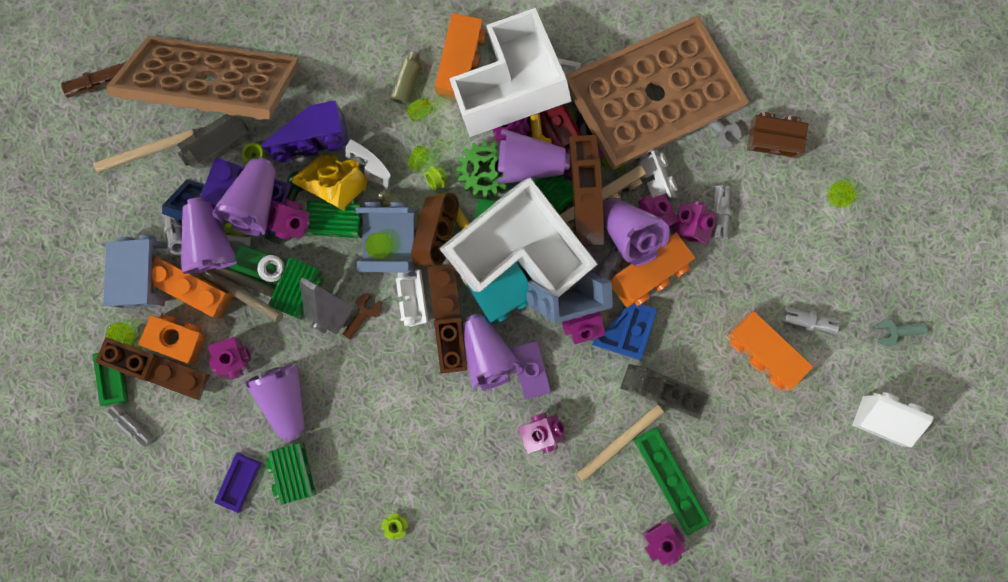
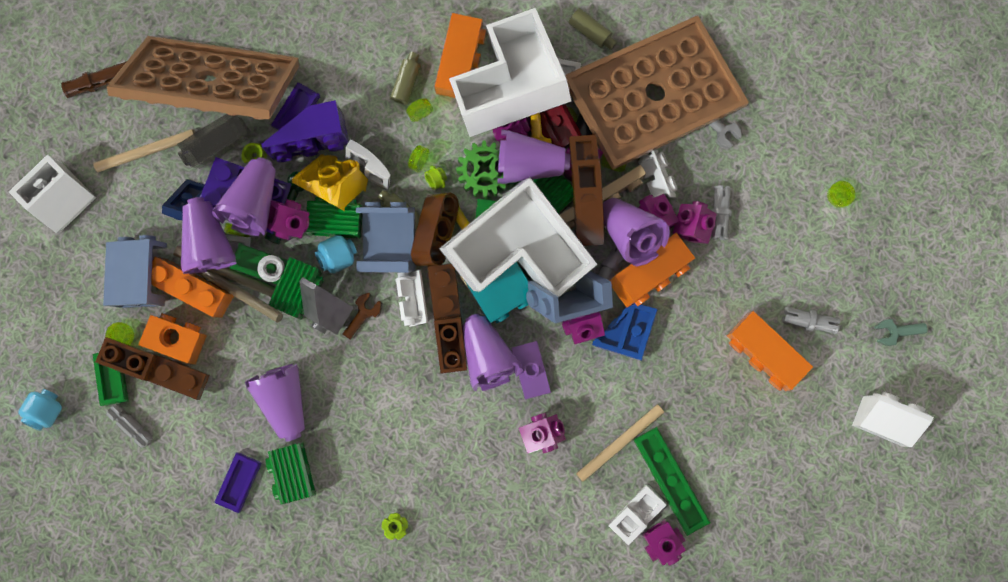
(40, 409): none -> medium azure head
(52, 194): none -> white slope
(173, 238): light grey pin -> none
(221, 354): magenta brick -> none
(297, 101): none -> dark purple tile
(335, 254): none -> medium azure head
(379, 245): clear neon green tile -> none
(592, 29): none -> olive cylinder
(637, 514): none -> white slope
(663, 390): clear smoke slope -> none
(777, 135): reddish brown brick -> none

